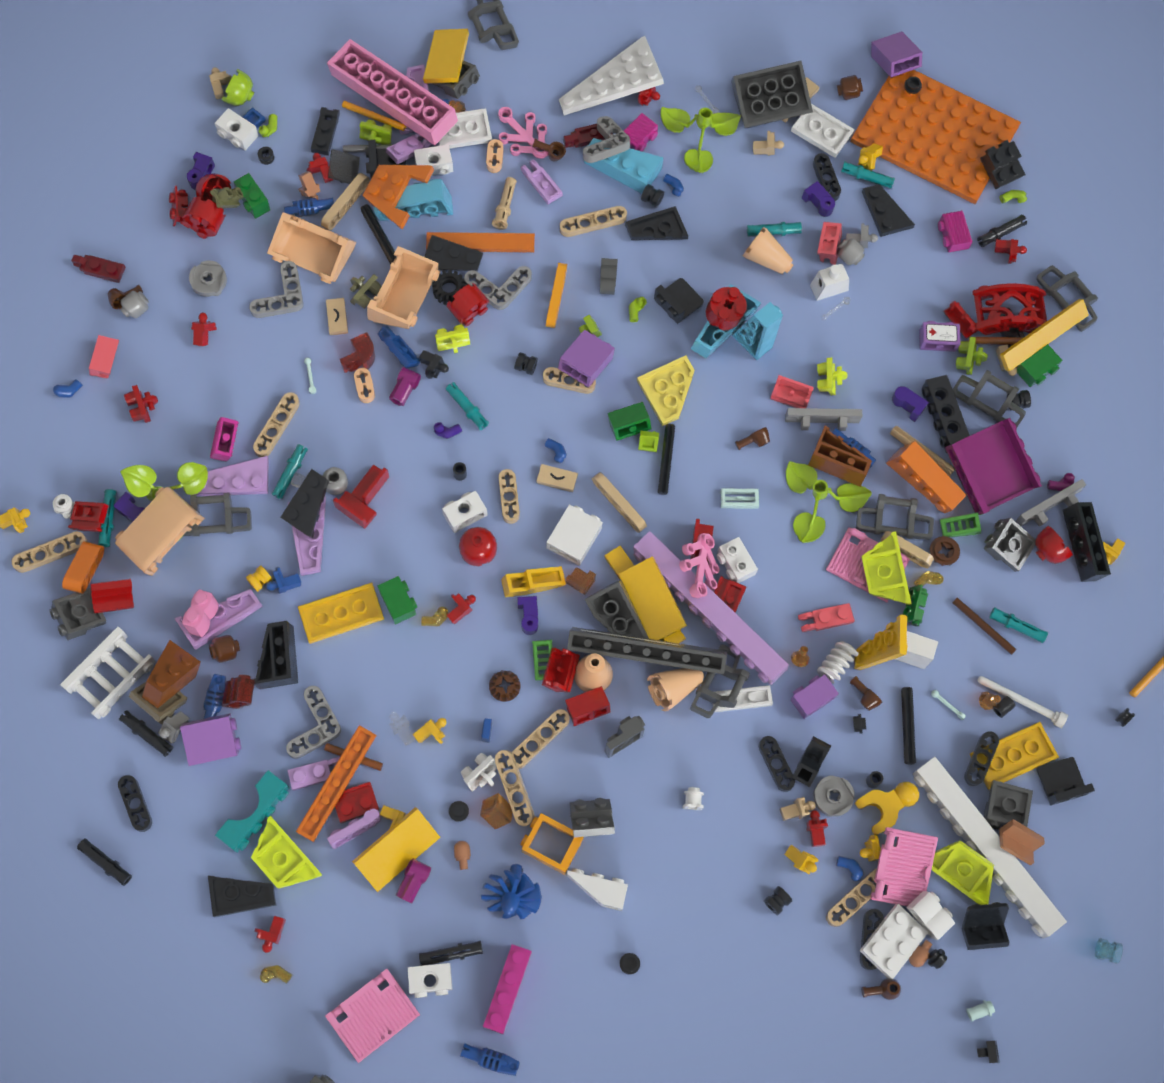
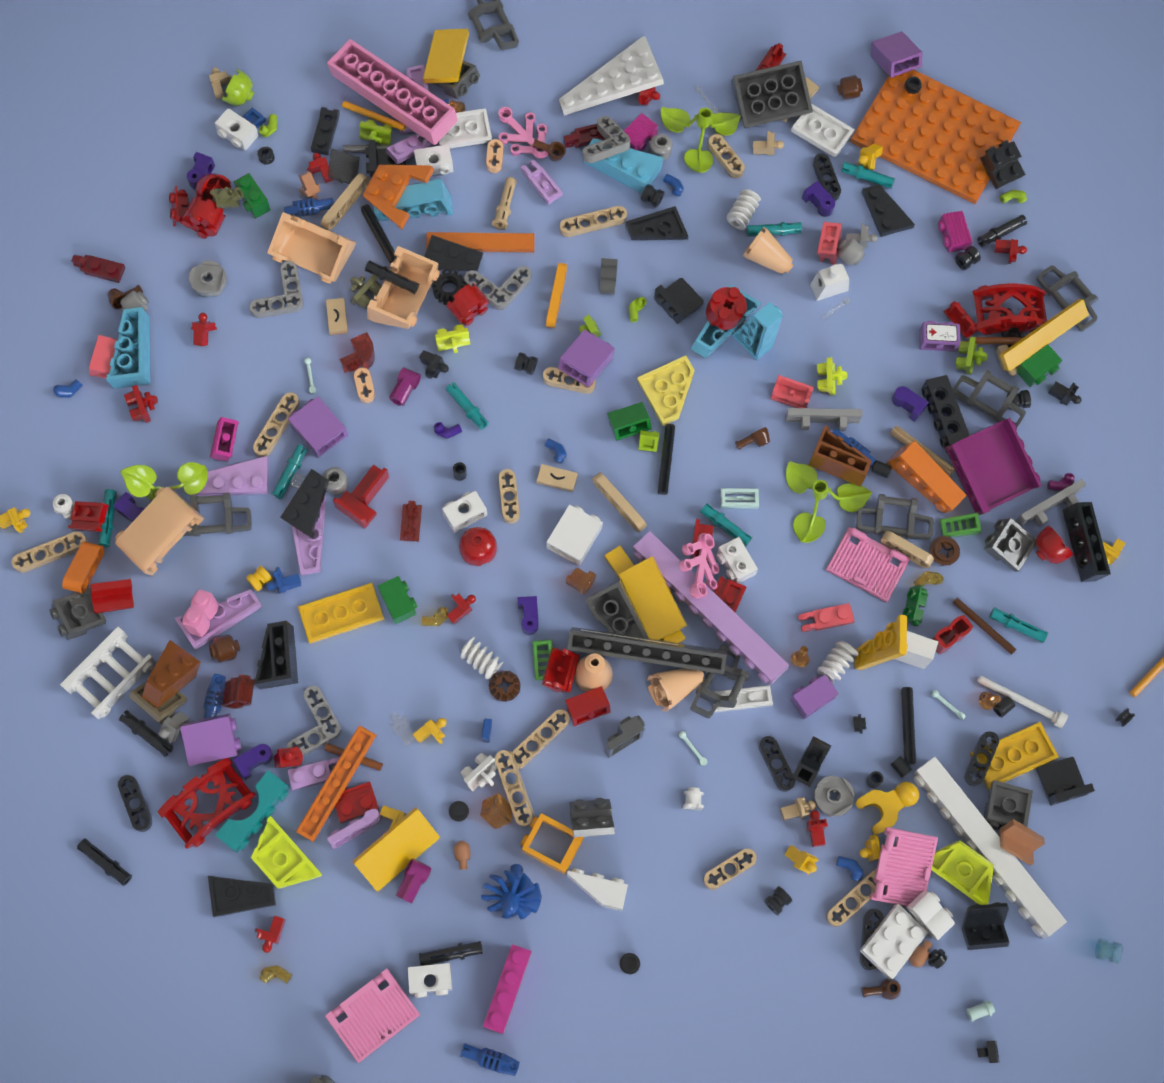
(132, 351): none -> medium azure wedge
(177, 803): none -> red fence
(253, 758): none -> dark purple leg
(288, 757): none -> red piece
(317, 426): none -> medium lavender brick
(392, 277): none -> black pin
(398, 346): blue hinge -> none
(410, 522): none -> clear red hinge
(480, 659): none -> white piece
(533, 581): yellow slope -> none
(661, 146): none -> light grey head
(703, 761): none -> light aqua hinge
(713, 872): none -> tan beam
(721, 521): none -> teal pin
(726, 163): none -> tan beam
(743, 209): none -> white piece
(773, 57): none -> red hinge
(869, 698): reddish brown bar -> none
(881, 469): none -> black hinge
(886, 571): neon yellow wing -> none
(901, 767): none -> black hinge
(952, 634): none -> red brick
(966, 258): none -> black wheel
(1065, 394): none -> black piece

